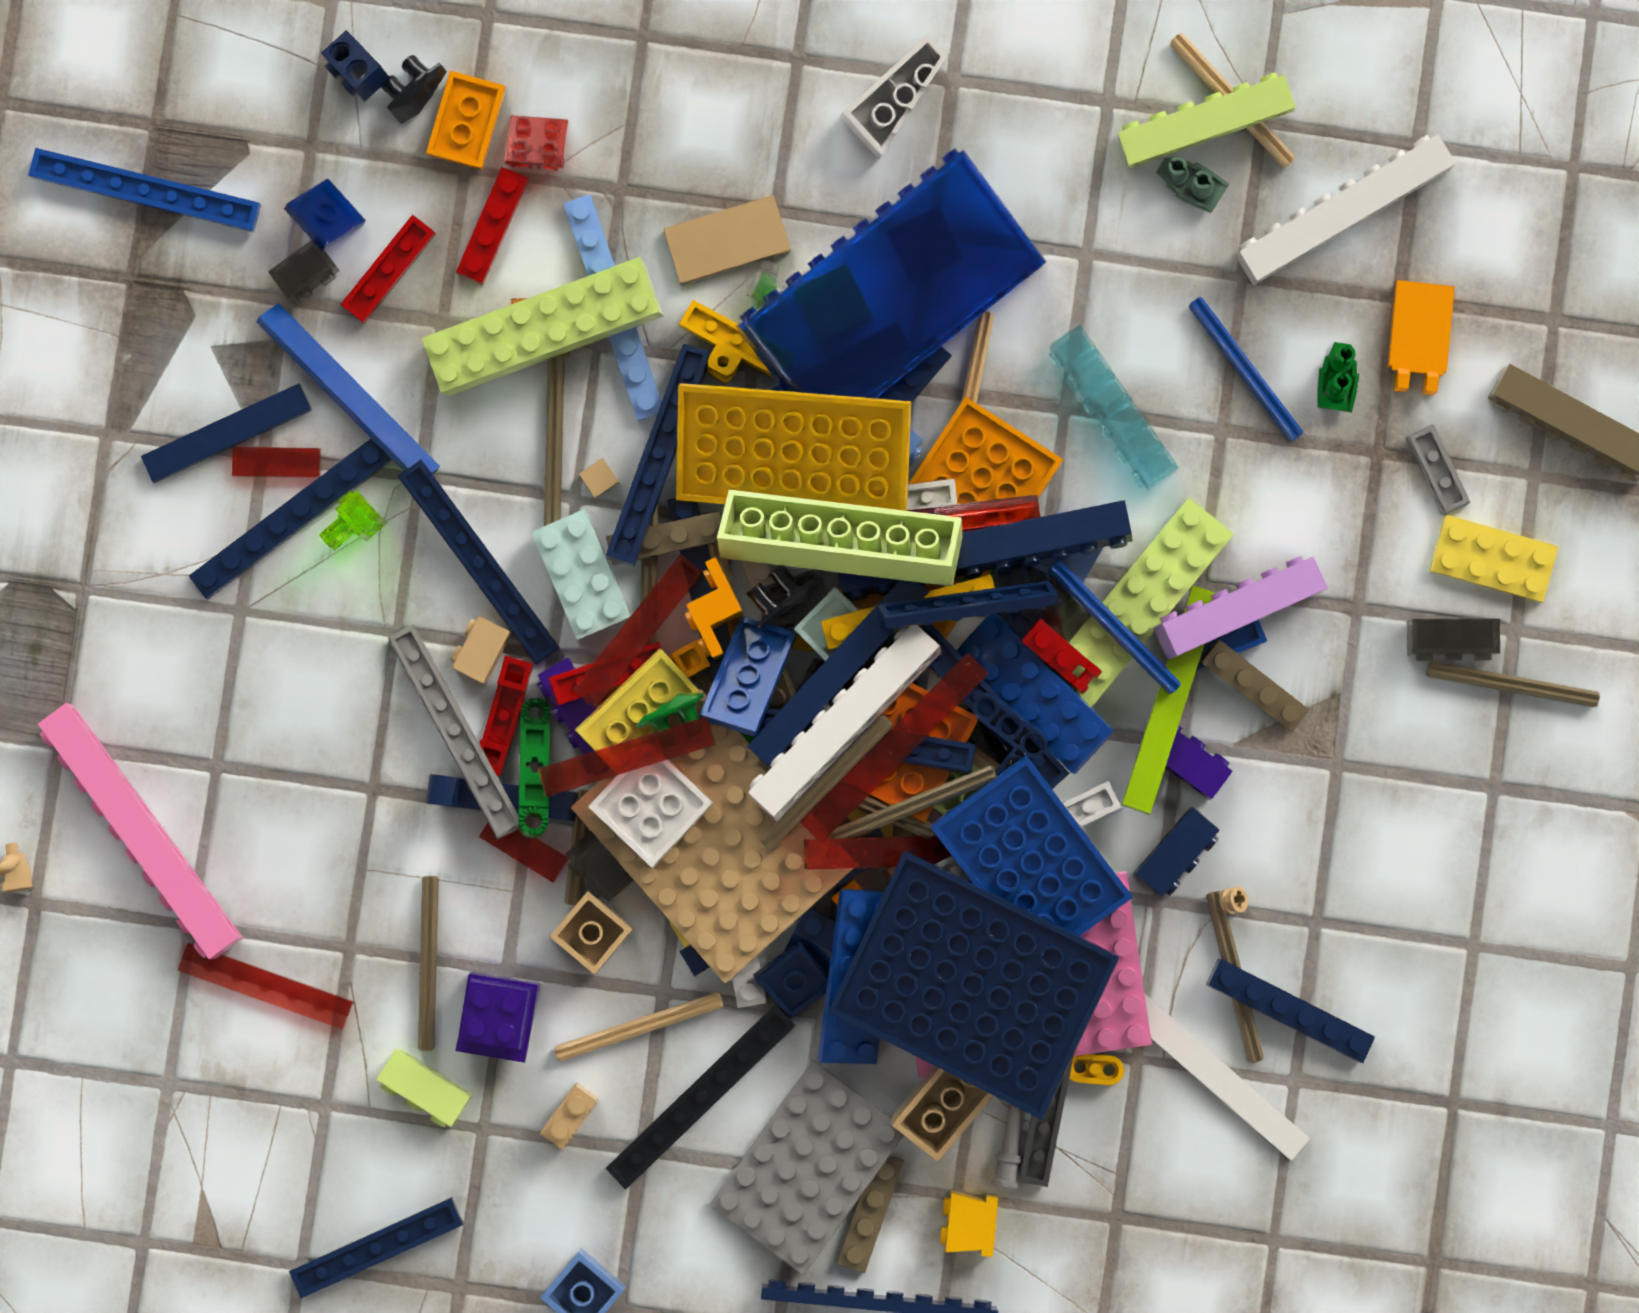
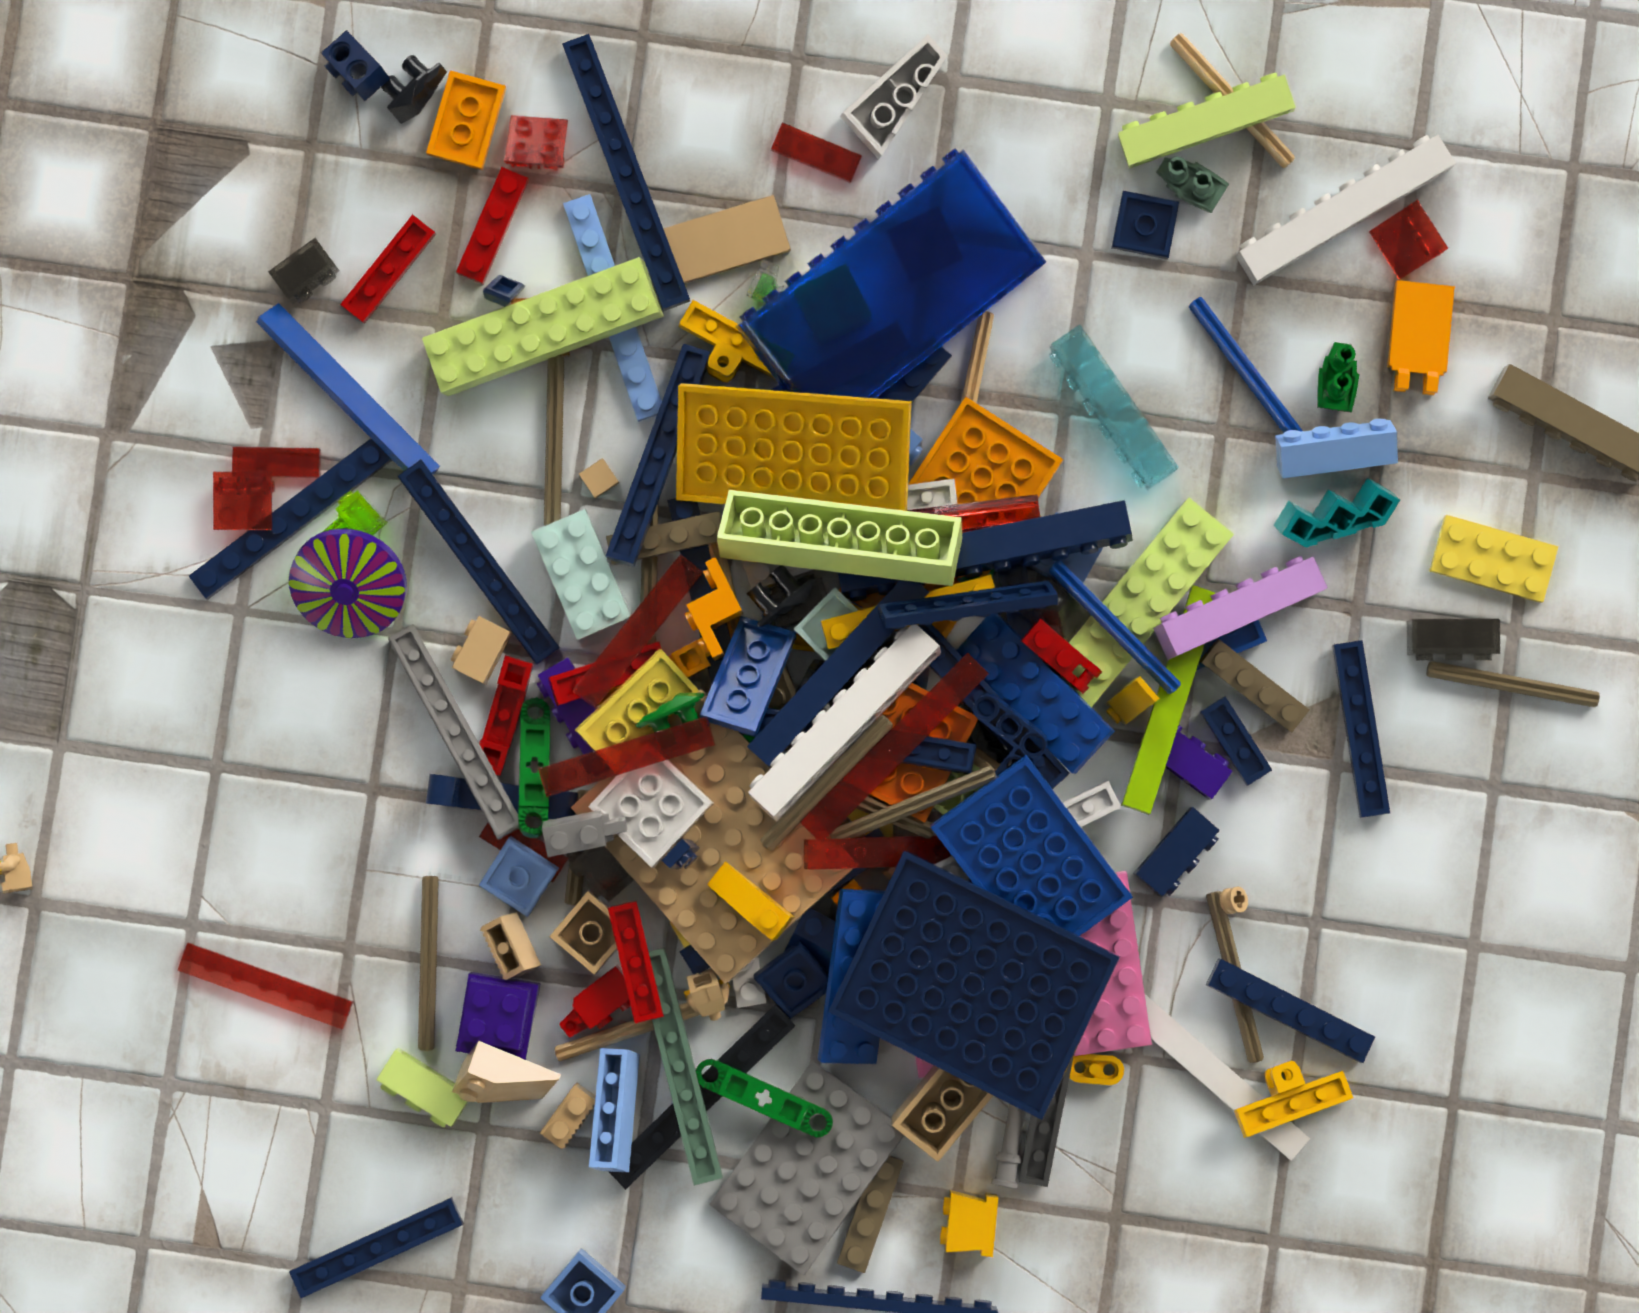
(140, 831): bright pink brick -> none
(144, 190): blue plate -> none
(226, 433): dark blue tile -> none
(242, 500): none -> clear red hinge
(325, 214): clear blue tile -> none
(347, 583): none -> dish
(500, 1076): none -> tan slope
(502, 290): none -> dark blue tile
(510, 946): none -> tan brick
(518, 876): none -> light blue tile
(580, 832): none -> light grey hinge
(597, 1002): none -> red hinge
(614, 1110): none -> light blue brick
(626, 172): none -> dark blue plate
(635, 961): none -> red plate
(681, 855): none -> dark blue plate
(683, 1078): none -> sand green plate
(707, 994): none -> tan piece
(750, 901): none -> yellow slope
(784, 1105): none -> green piece
(816, 153): none -> clear red tile
(1131, 701): none -> yellow slope
(1145, 225): none -> dark blue tile
(1235, 741): none -> dark blue plate
(1291, 1098): none -> yellow plate
(1336, 448): none -> light blue brick
(1337, 516): none -> teal brick
(1361, 729): none -> dark blue plate
(1408, 239): none -> clear red hinge
(1438, 469): light grey tile -> none

